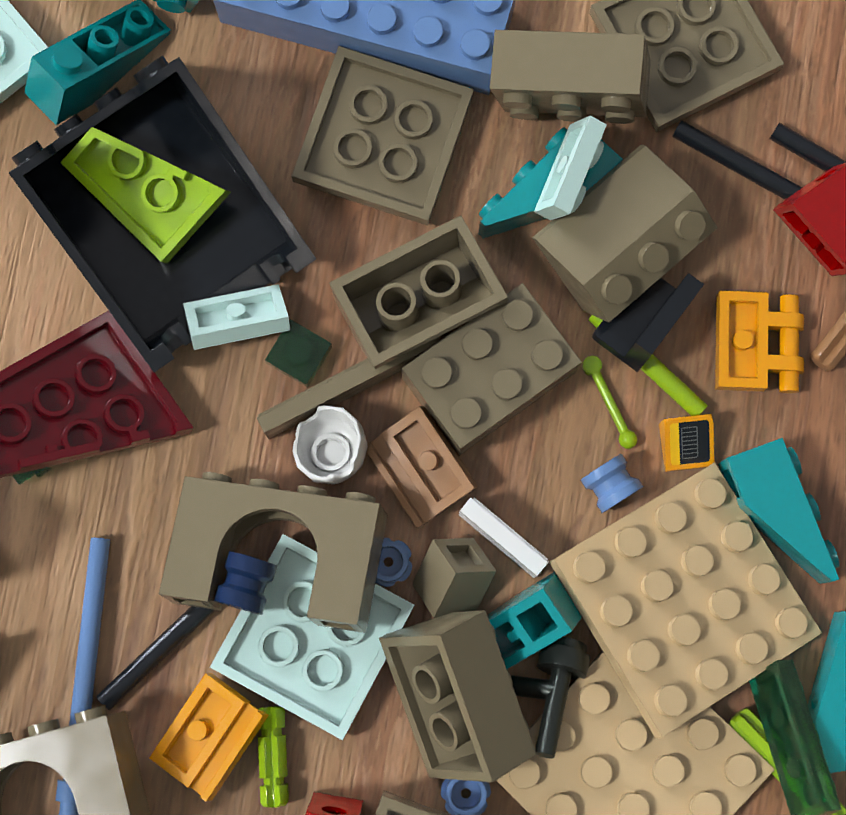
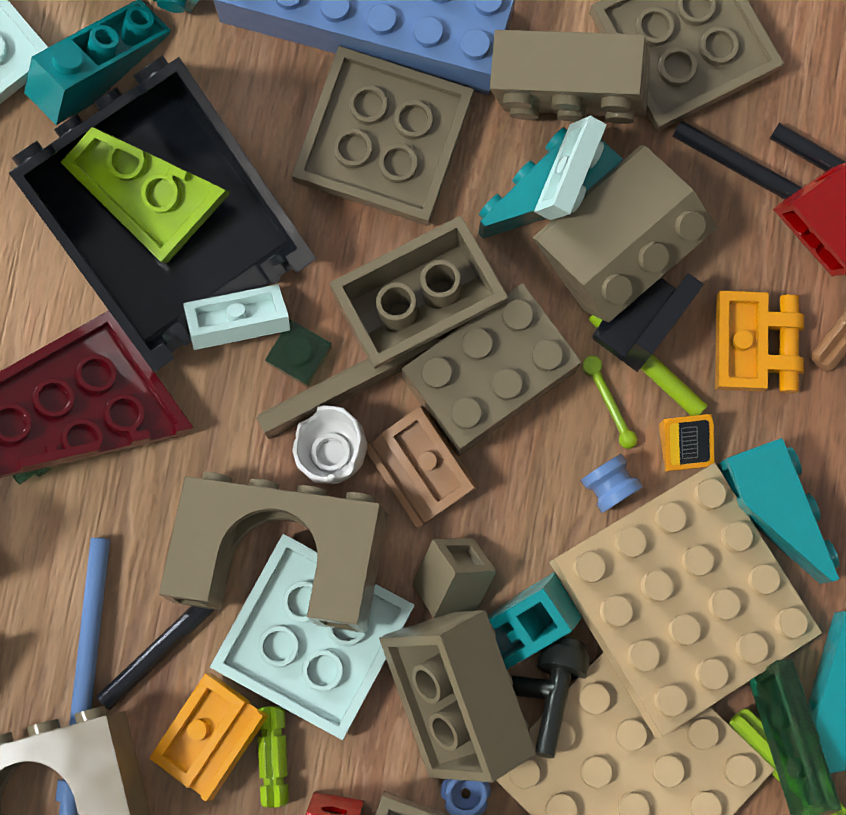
(245, 583): dark blue wheel -> none
(401, 565): medium blue plate -> none
(503, 537): white tile -> none

